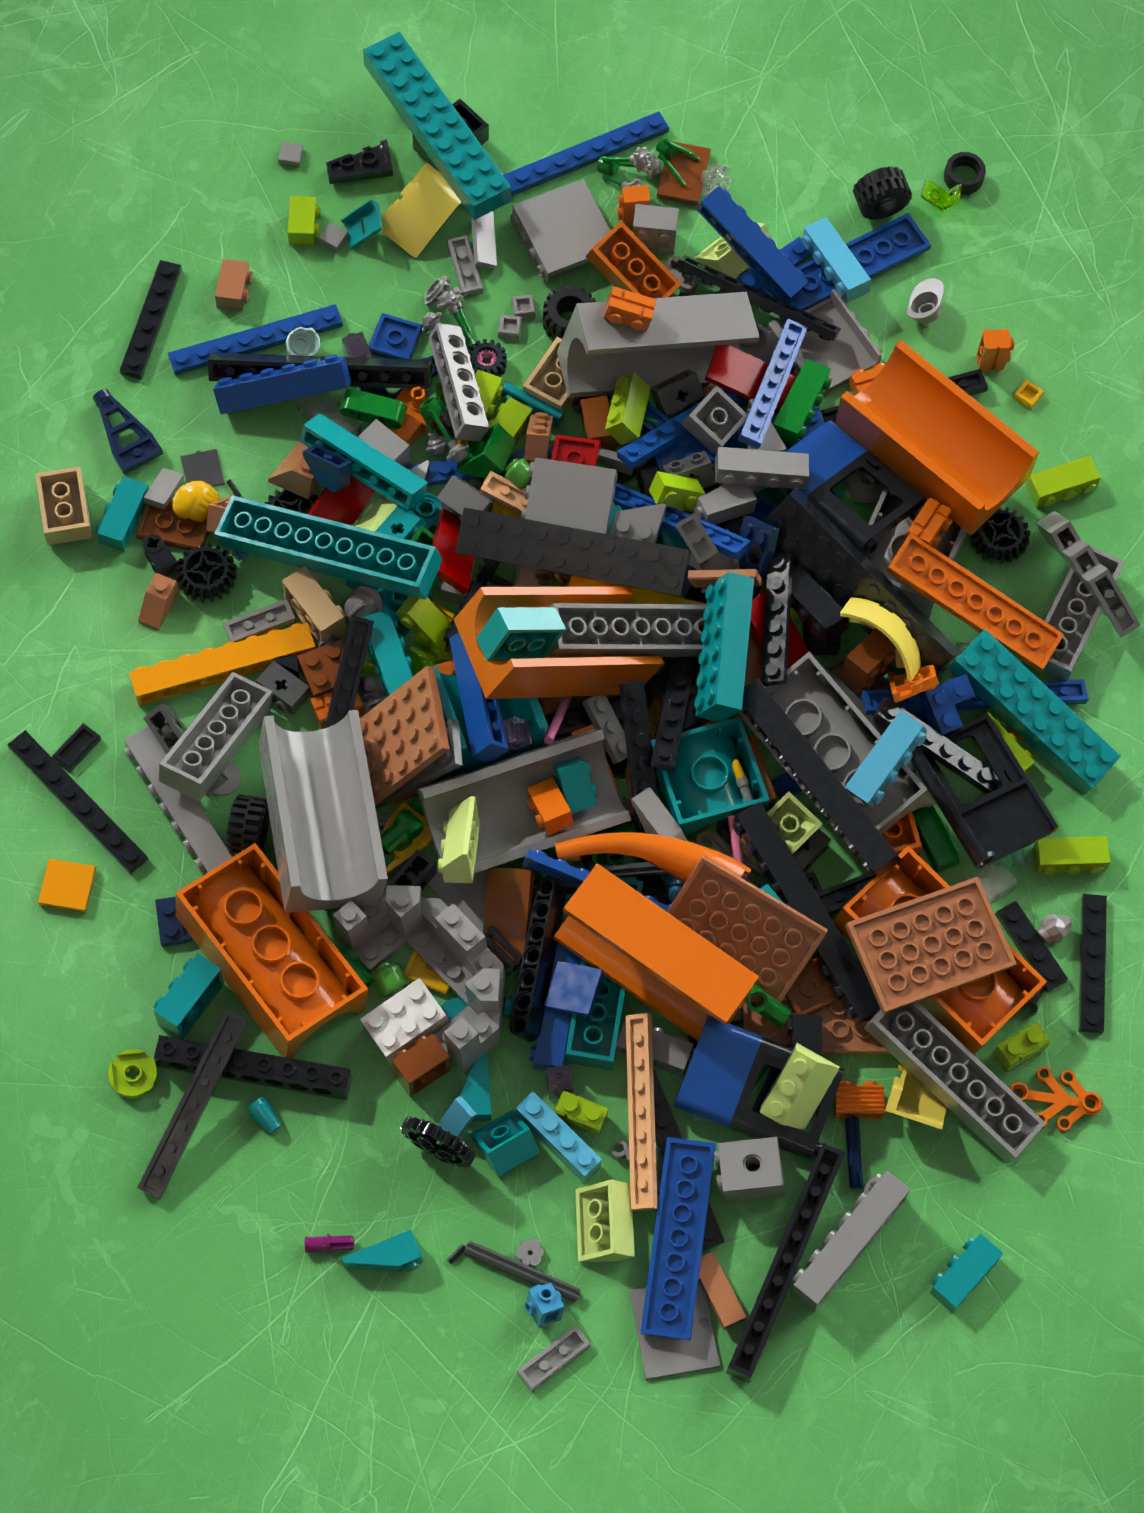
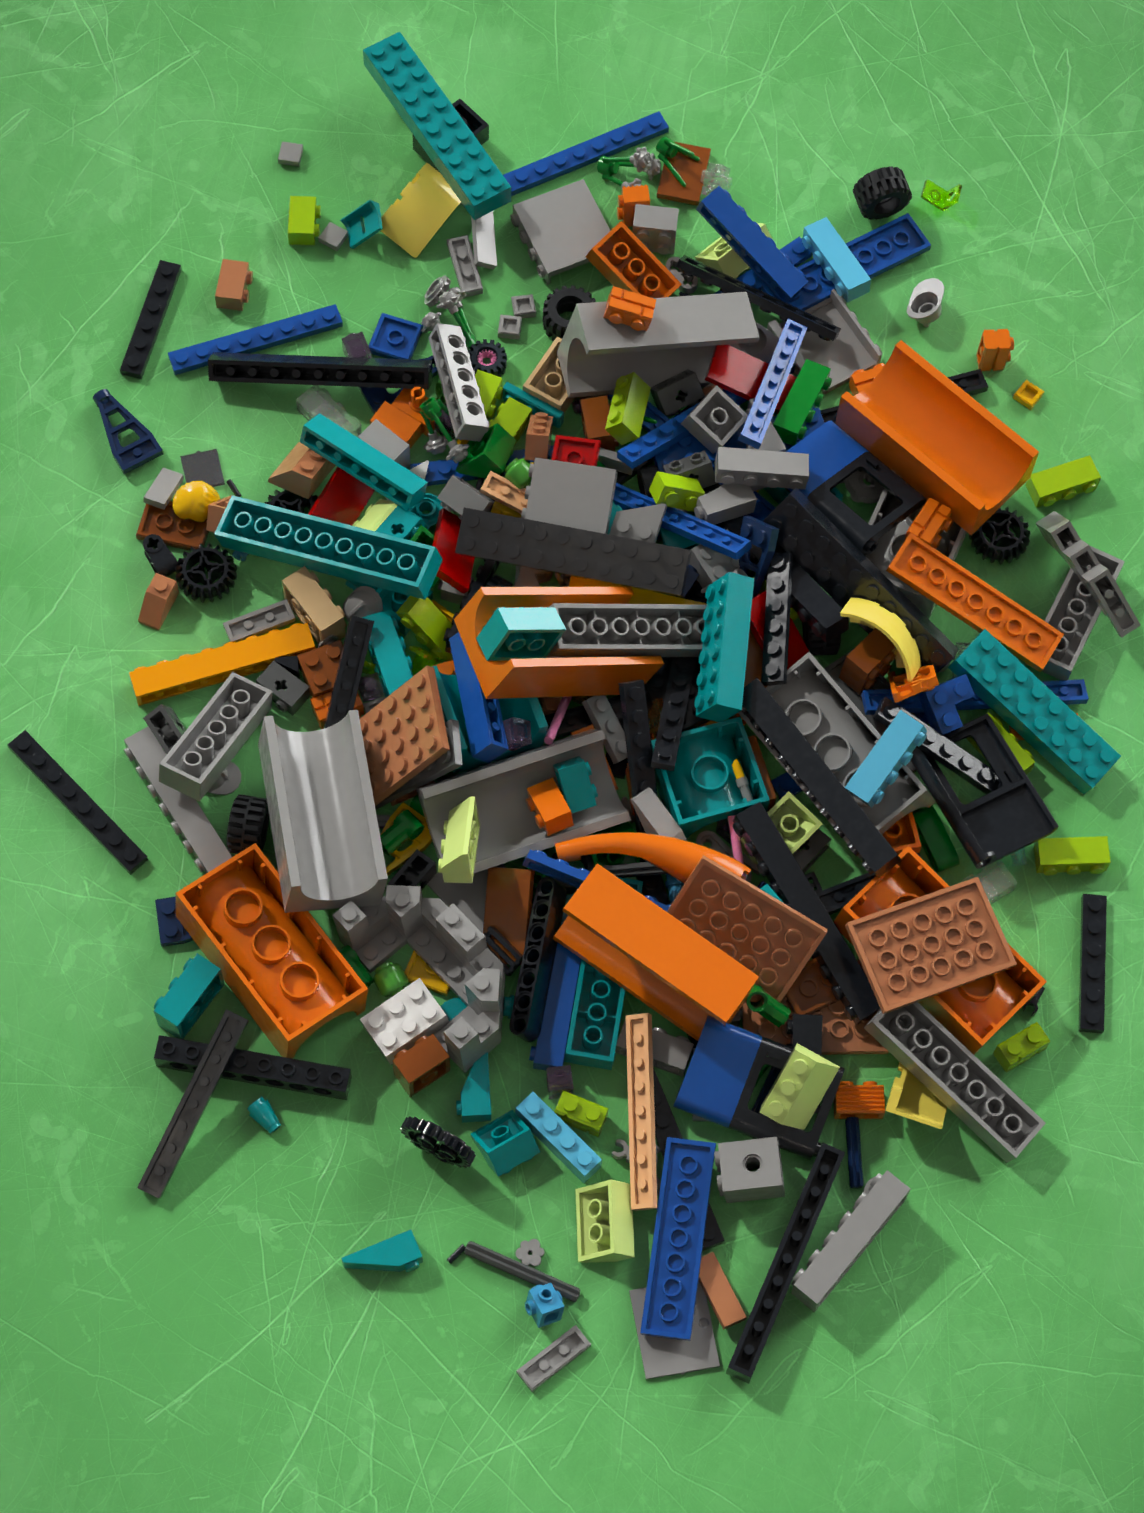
(63, 506): tan brick -> none
(67, 885): light orange tile -> none
(76, 747): black tile -> none
(122, 514): teal brick -> none
(123, 1064): lime plate -> none
(282, 384): blue brick -> none
(303, 342): light aqua hair -> none
(328, 467): dark blue slope -> none
(329, 1243): magenta axle -> none
(368, 164): black wing -> none
(369, 406): green beam -> none
(457, 1117): medium azure tile -> none
(574, 988): blue tile -> none
(697, 539): dark grey hinge -> none
(704, 578): nougat tile -> none
(965, 159): black tyre -> none
(965, 1272): teal brick -> none
(1031, 945): black plate -> none
(1054, 928): light grey rock -> none
(1060, 1098): orange plant -> none

